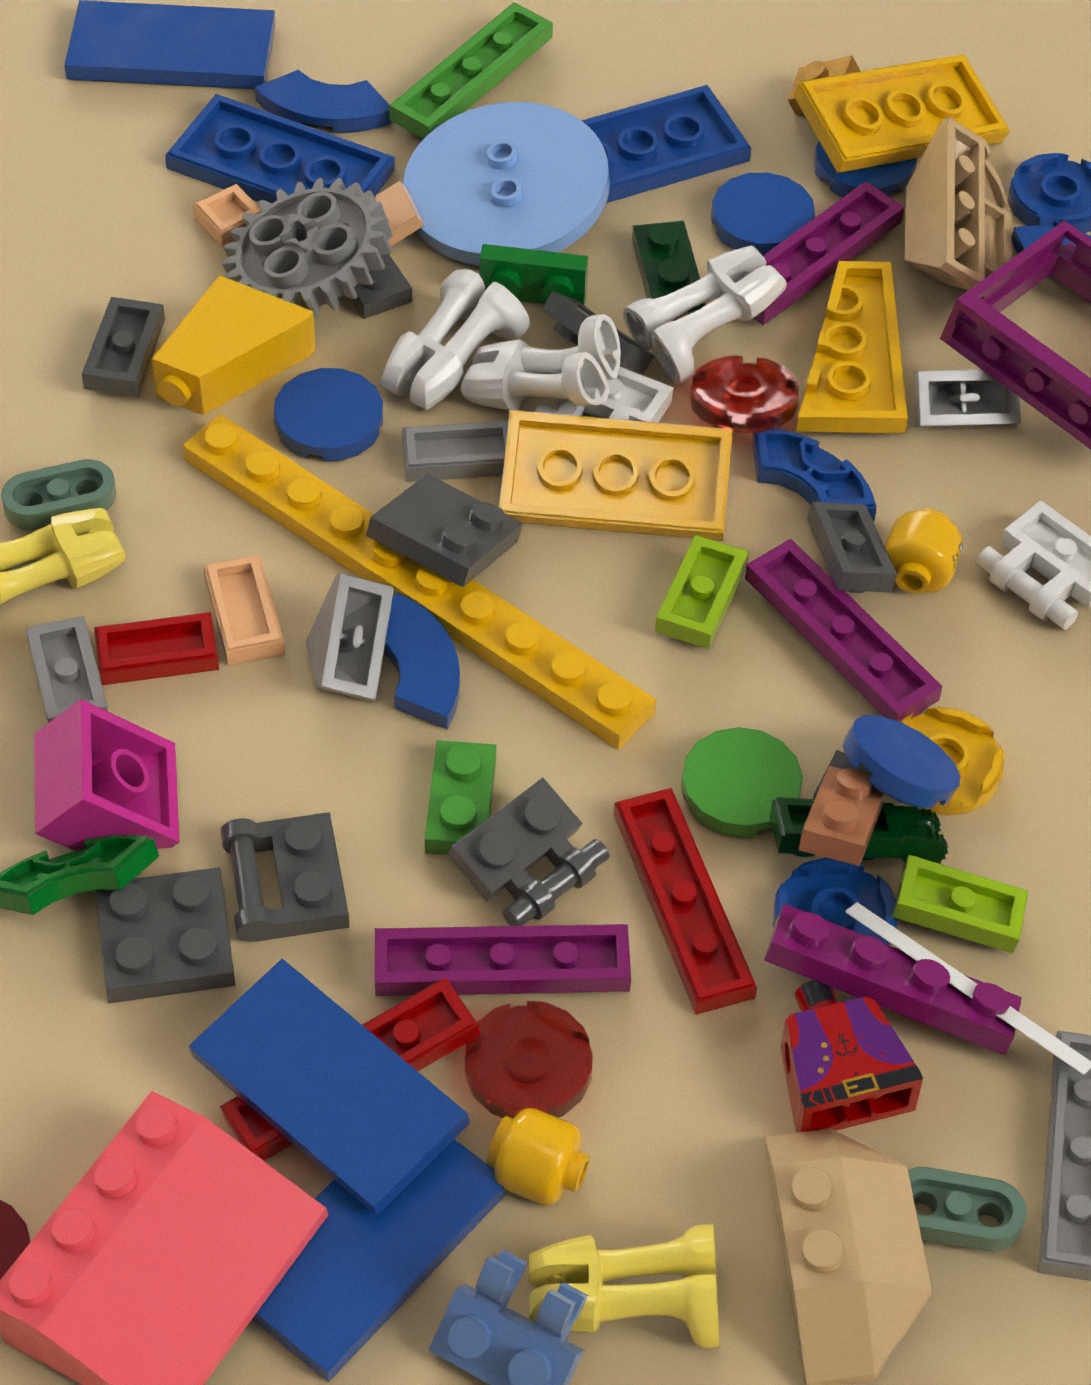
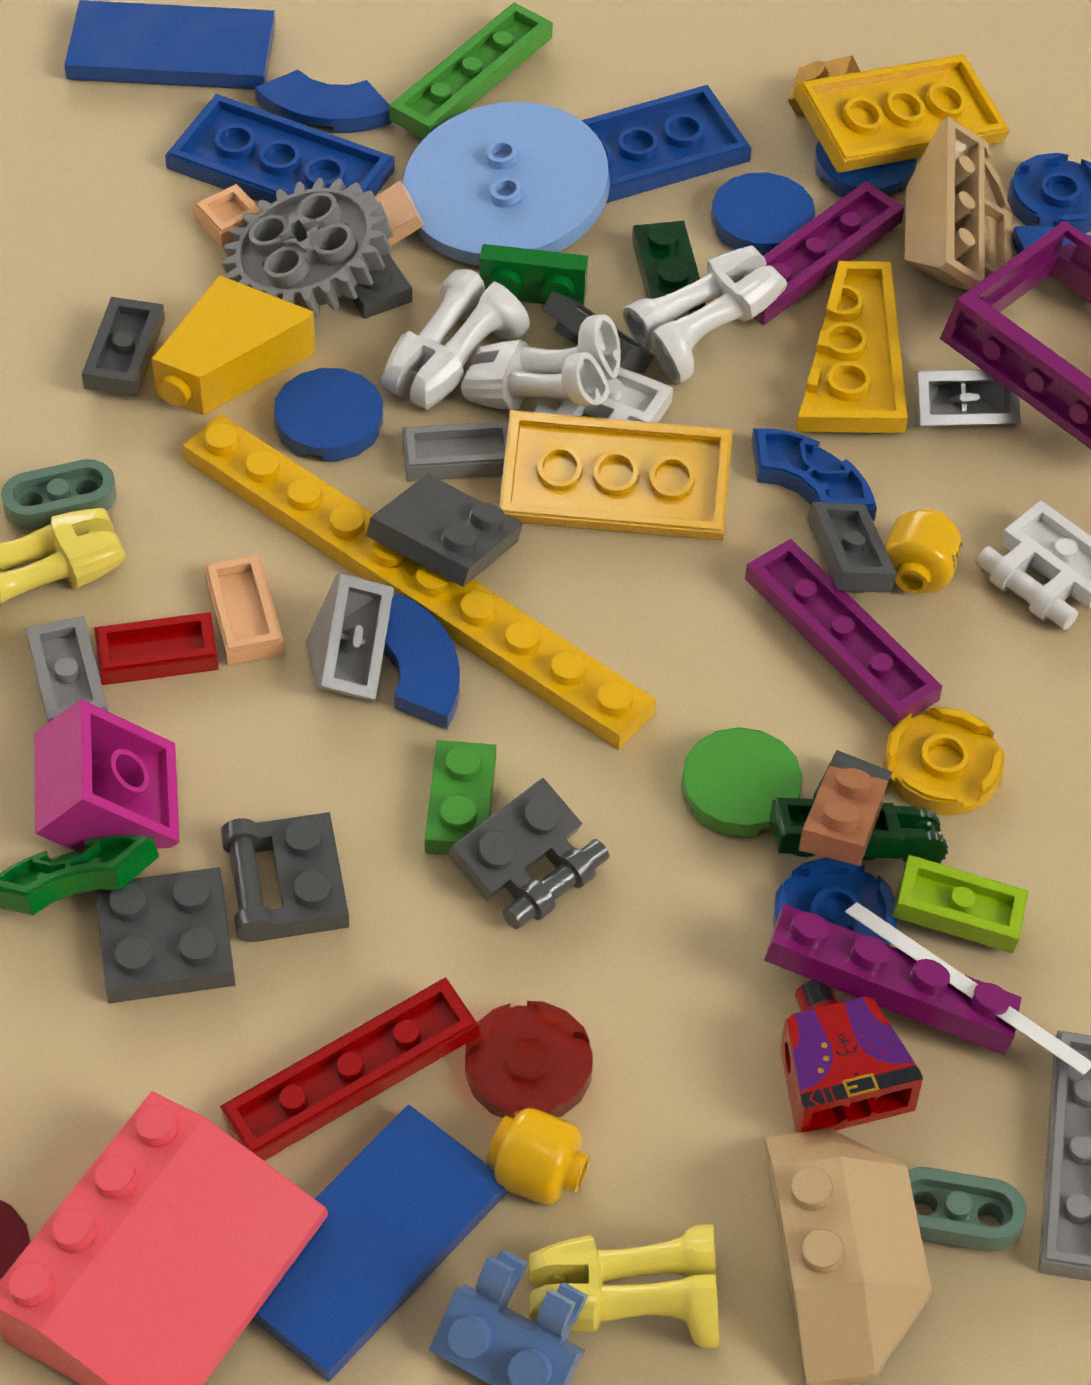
(329, 1086): blue tile -> none
(503, 959): magenta plate -> none
(684, 901): red tile -> none
(701, 591): lime plate -> none
(744, 394): clear red tile -> none
(901, 761): blue tile -> none

